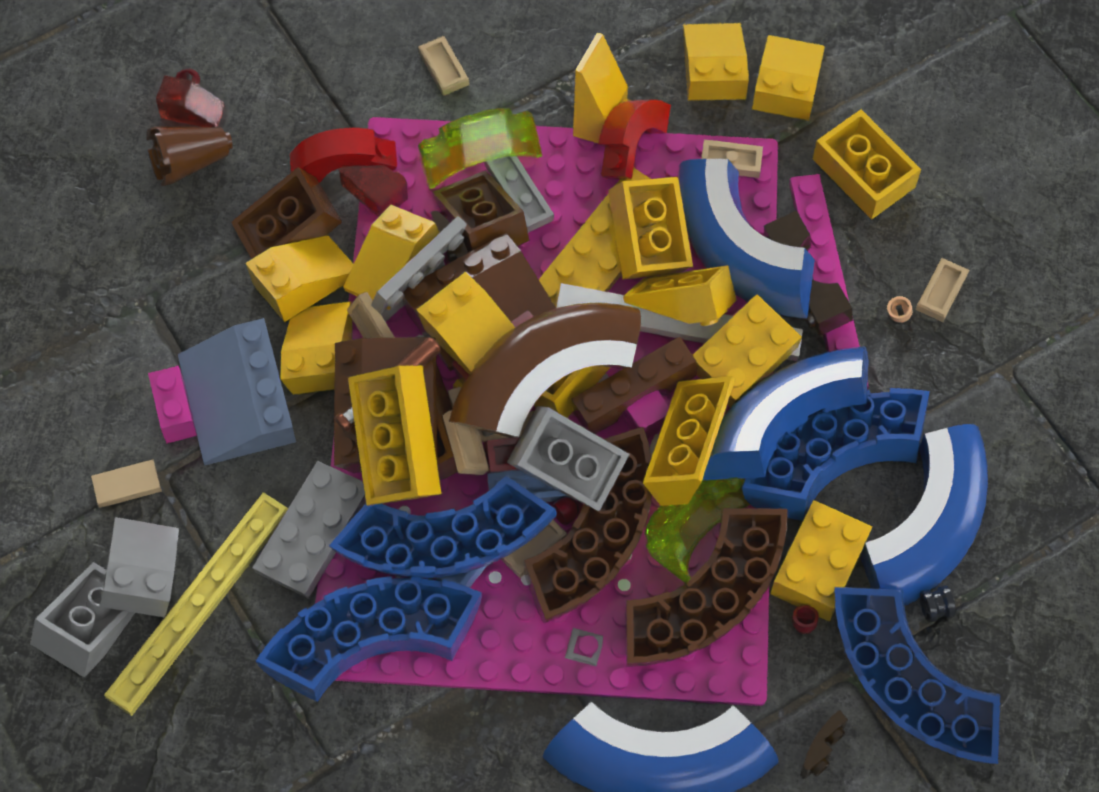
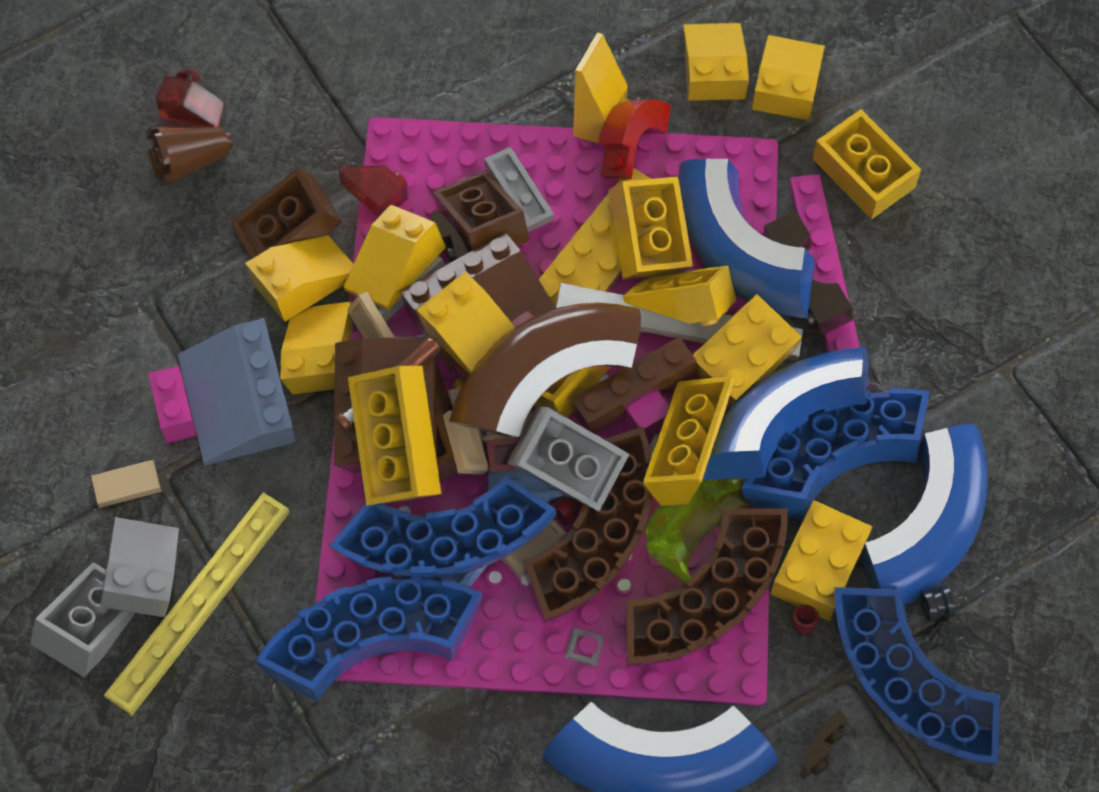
(301, 542): light grey plate -> none
(340, 148): red arch -> none
(413, 271): light grey plate -> none
(443, 65): tan tile -> none
(476, 140): clear neon green windscreen -> none
(744, 157): tan plate -> none
(906, 306): light nougat hinge -> none
(942, 290): tan tile -> none

